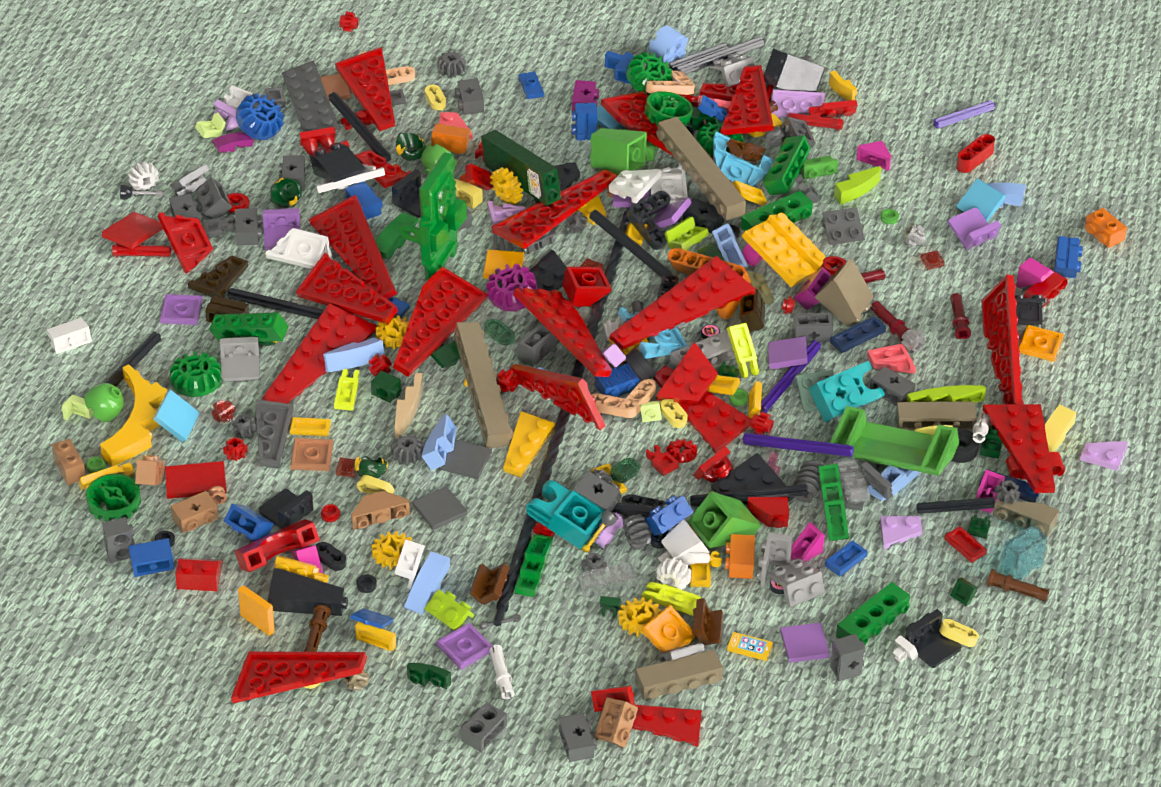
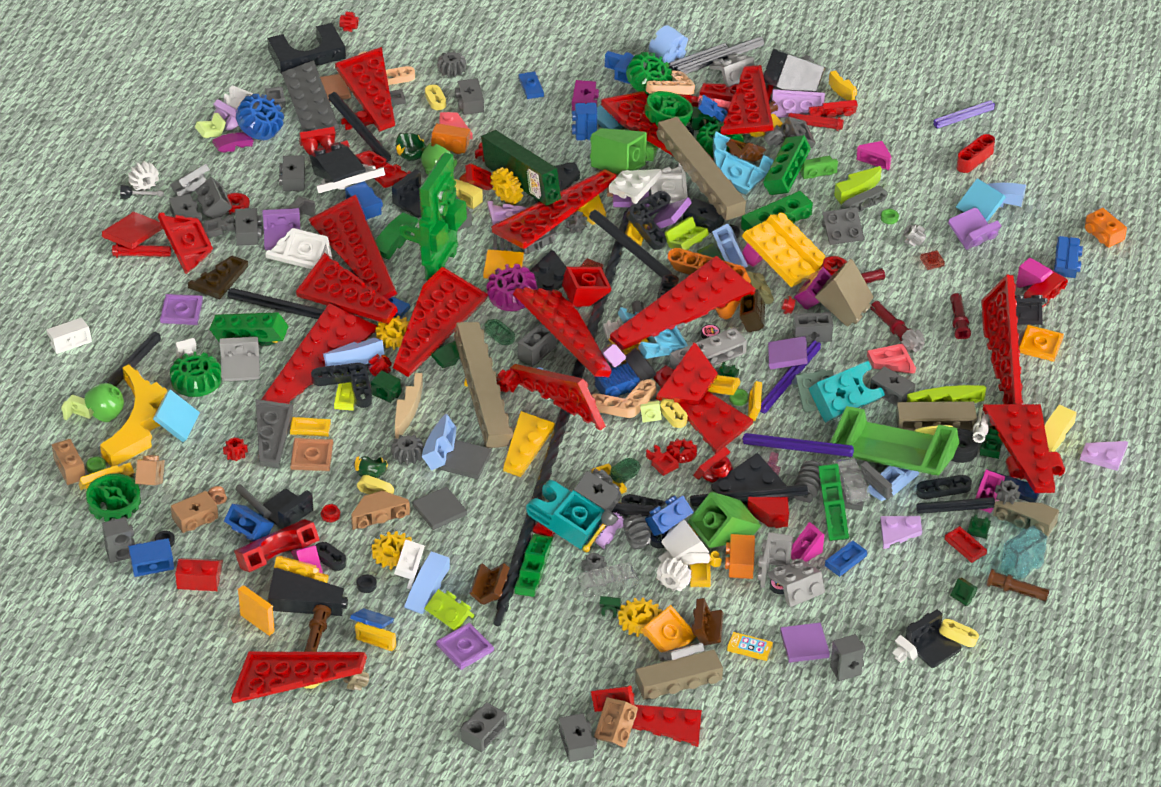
(186, 346): none -> white tile
(194, 478): red tile -> none
(223, 305): dark brown brick -> none
(223, 411): clear red gear -> none
(244, 426): dark grey gear -> none
(253, 501): none -> dark grey bar
(285, 192): dark green hair -> none
(305, 206): none -> flat silver bracket
(329, 50): none -> black arch
(346, 468): clear red plate -> none
(354, 377): none -> black beam
(423, 673): dark green slope -> none
(483, 625): dark grey hinge -> none
(503, 678): white pin -> none
(668, 595): neon yellow hinge -> none
(743, 349): neon yellow hinge -> none
(750, 193): yellow tile -> none
(762, 423): red gear -> none
(807, 189): dark grey plate -> none
(858, 334): dark blue plate -> none
(872, 197): none -> dark grey beam
(875, 613): green brick -> none
(929, 486): none -> black beam

